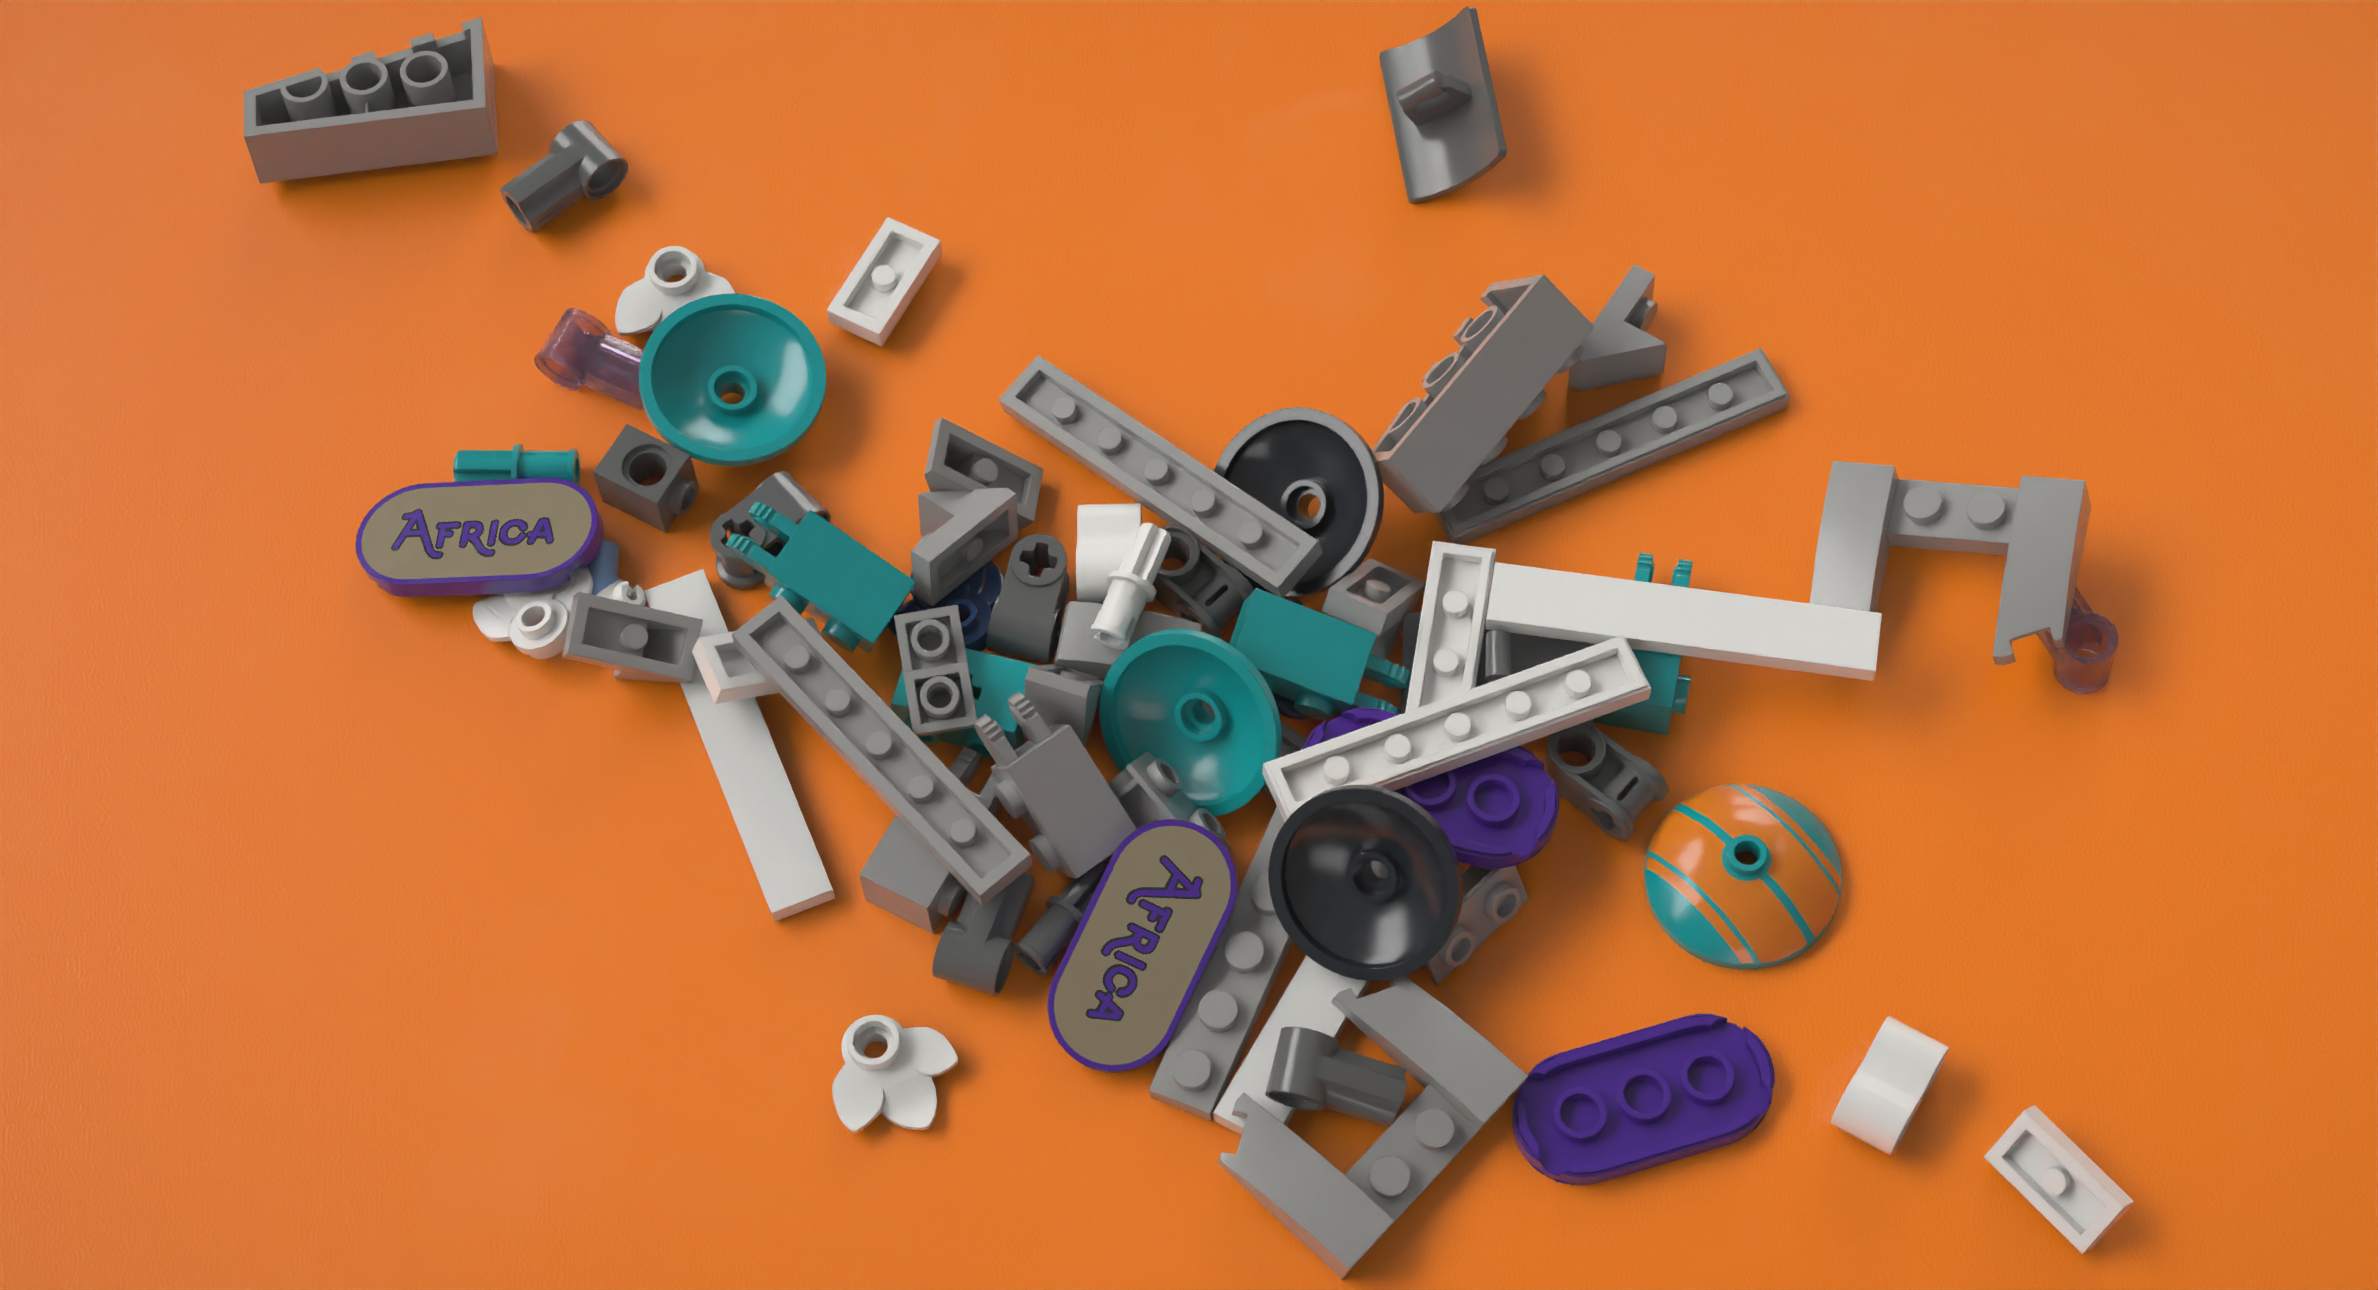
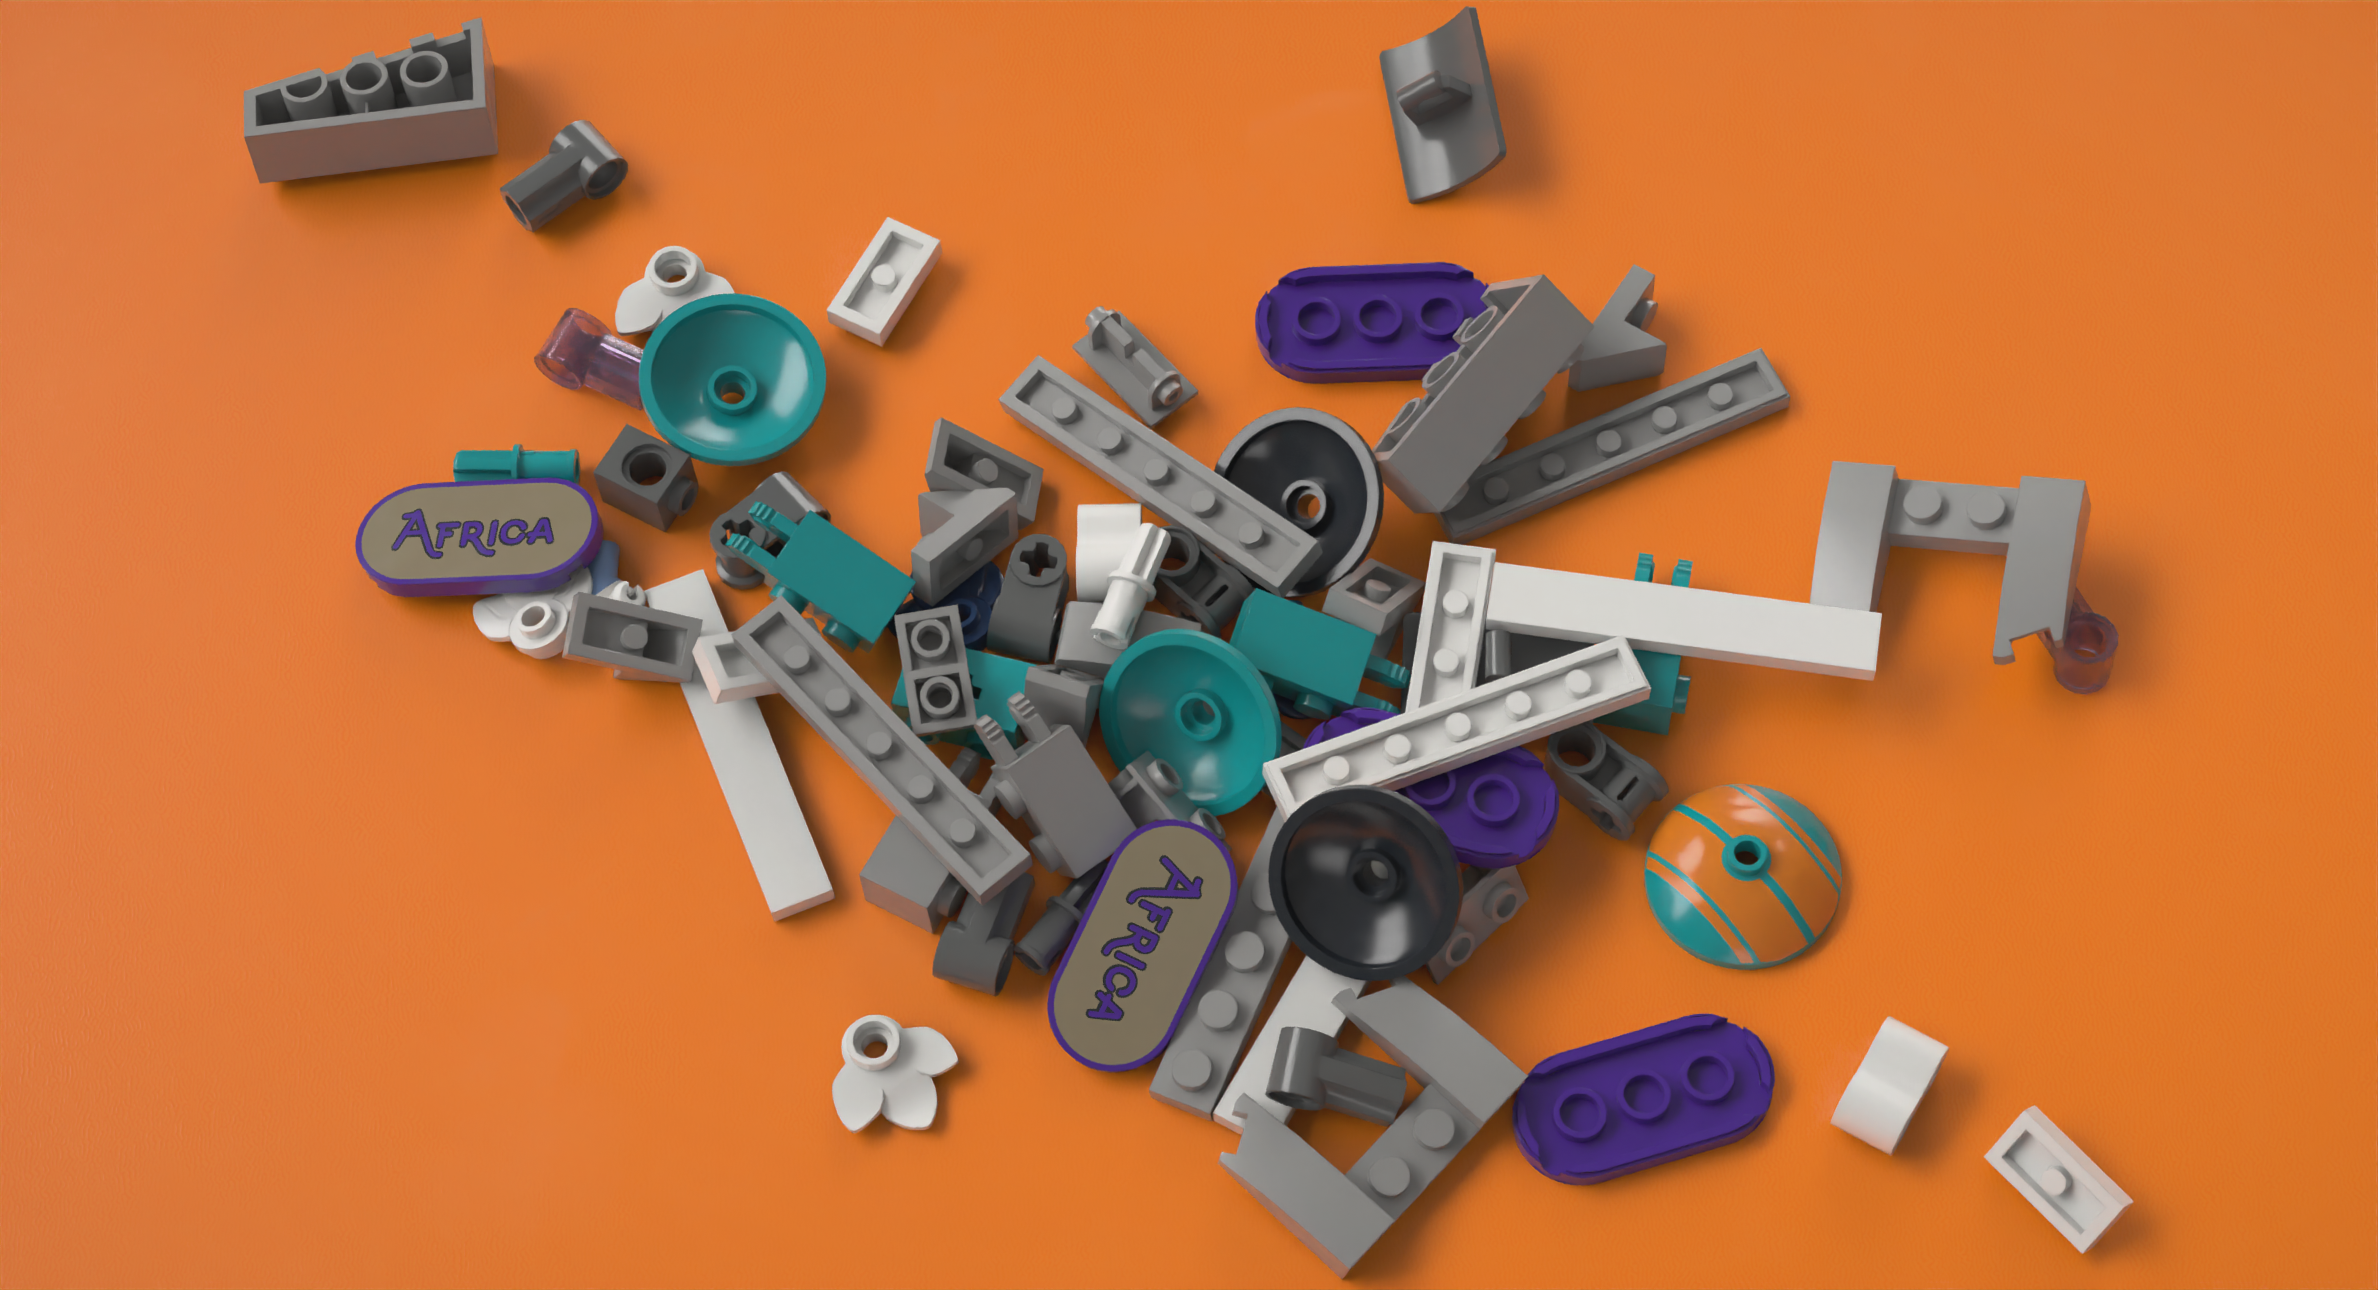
(1133, 366): none -> light grey hinge
(1365, 320): none -> dark purple tile

